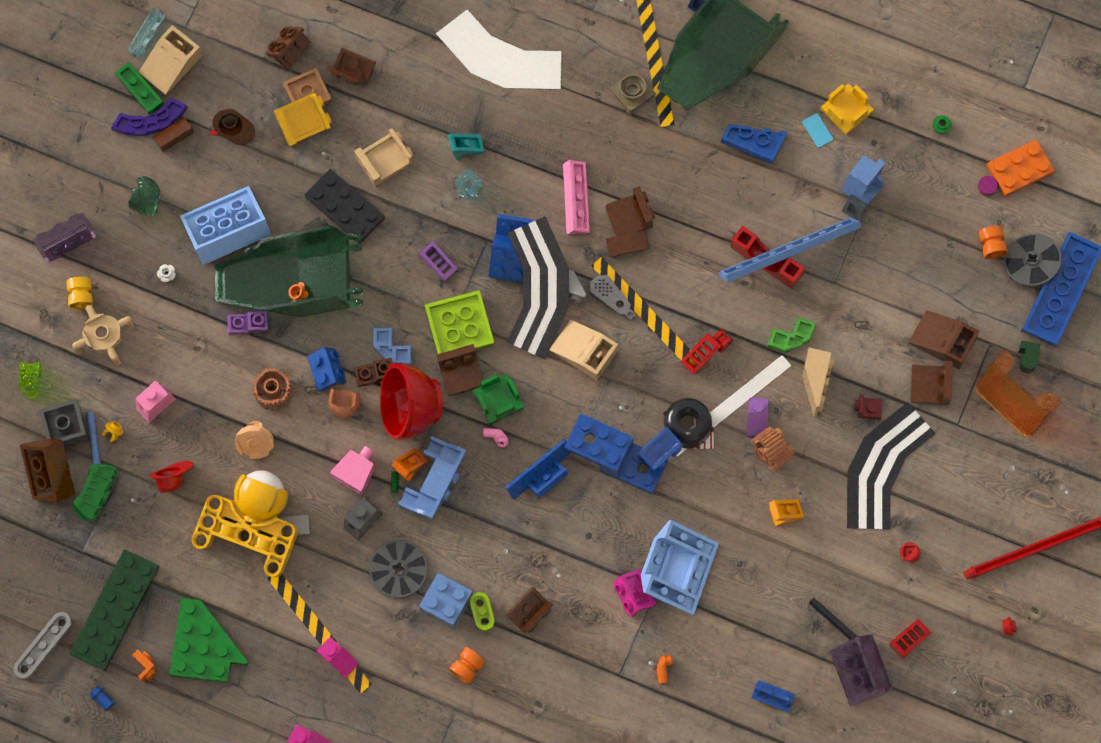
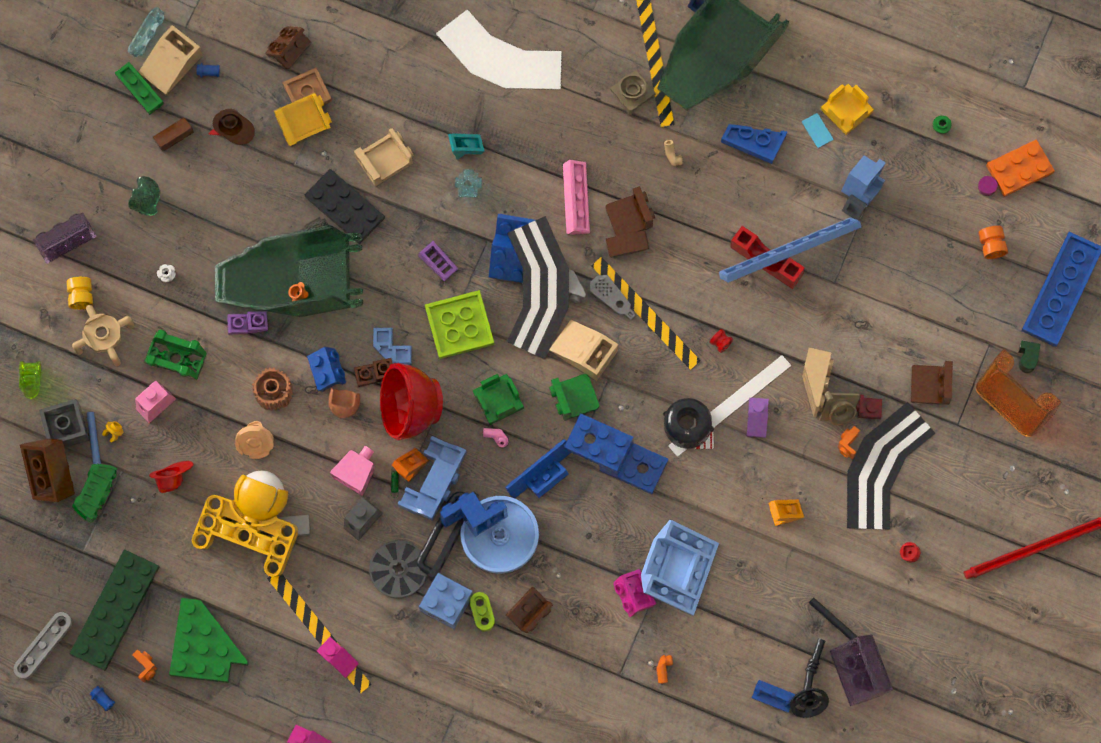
(150, 124): dark purple tile -> none
(176, 346): none -> green piece
(208, 70): none -> blue pin
(225, 225): light blue slope -> none
(353, 67): reddish brown bracket -> none
(432, 572): none -> black piece
(460, 369): reddish brown bracket -> none
(468, 663): orange wheel -> none
(473, 513): none -> blue bracket
(505, 544): none -> light blue dish
(574, 396): none -> green bracket
(660, 448): blue bracket -> none
(670, 153): none -> tan arm
(696, 349): red slope -> none
(772, 448): nougat brick -> none
(786, 341): bright green tile -> none
(806, 697): none -> black dish
(839, 407): none -> dark tan hat
(847, 438): none -> orange bracket
(899, 649): red slope -> none
(944, 338): reddish brown slope -> none
(1009, 626): red plate -> none
(1032, 246): dark grey piece -> none

